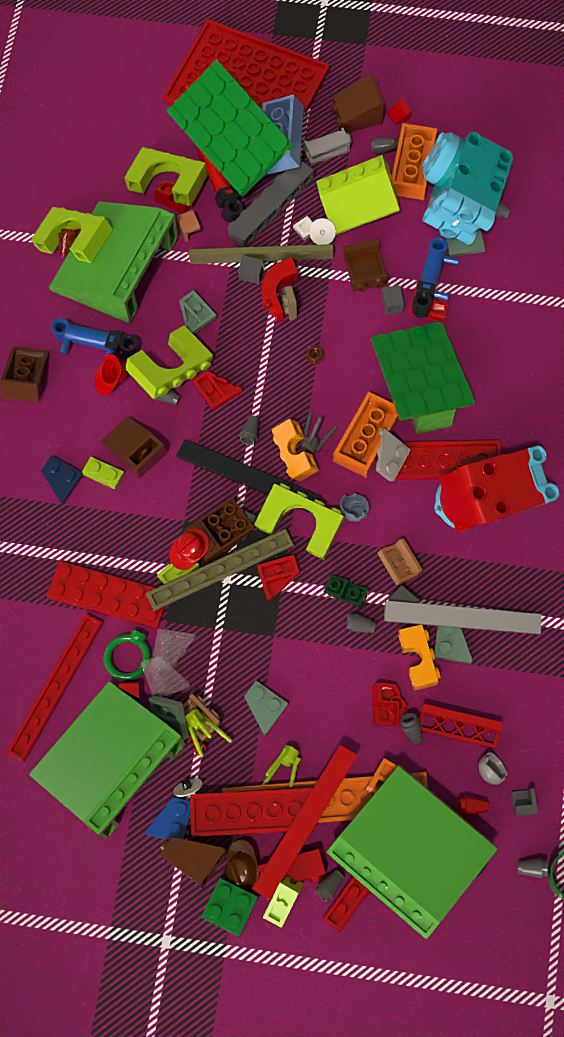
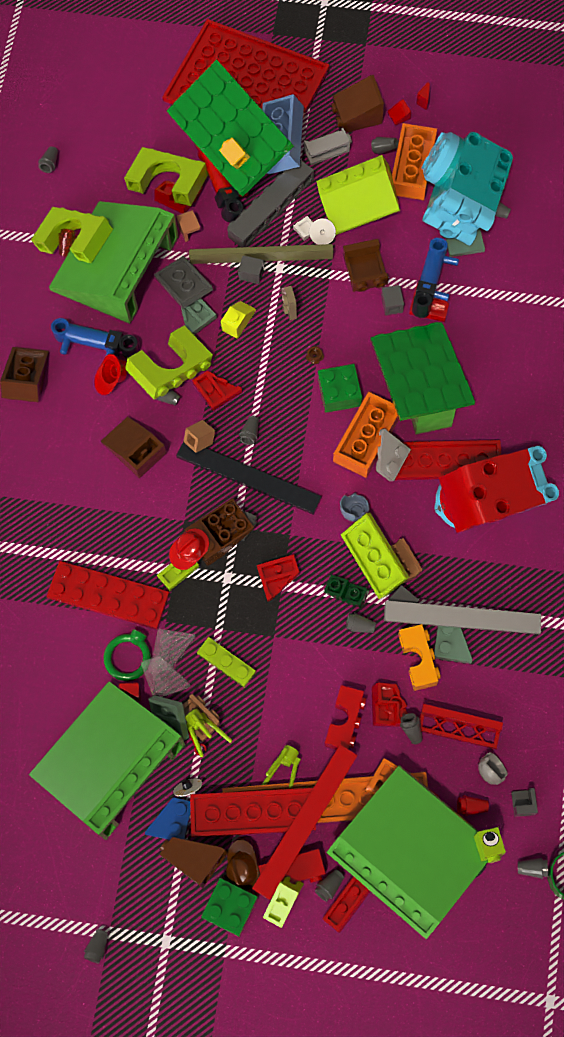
(48, 160): none -> dark grey cone
(54, 688): red tile -> none
(61, 478): dark blue wing -> none
(96, 947): none -> dark grey cone
(103, 473): lime plate -> none
(183, 282): none -> dark grey tile
(199, 436): none -> medium nougat brick
(219, 569): olive tile -> none
(226, 662): none -> lime plate
(234, 153): none -> yellow brick
(237, 319): none -> neon yellow slope
(264, 706): sand green wing -> none
(275, 279): red arch -> none
(282, 500): lime arch -> none
(287, 437): light orange arch -> none
(310, 443): dark grey plant -> none
(339, 388): none -> green brick
(350, 701): none -> red arch
(374, 556): none -> lime tile
(423, 95): none -> red slope
(490, 845): none -> lime brick

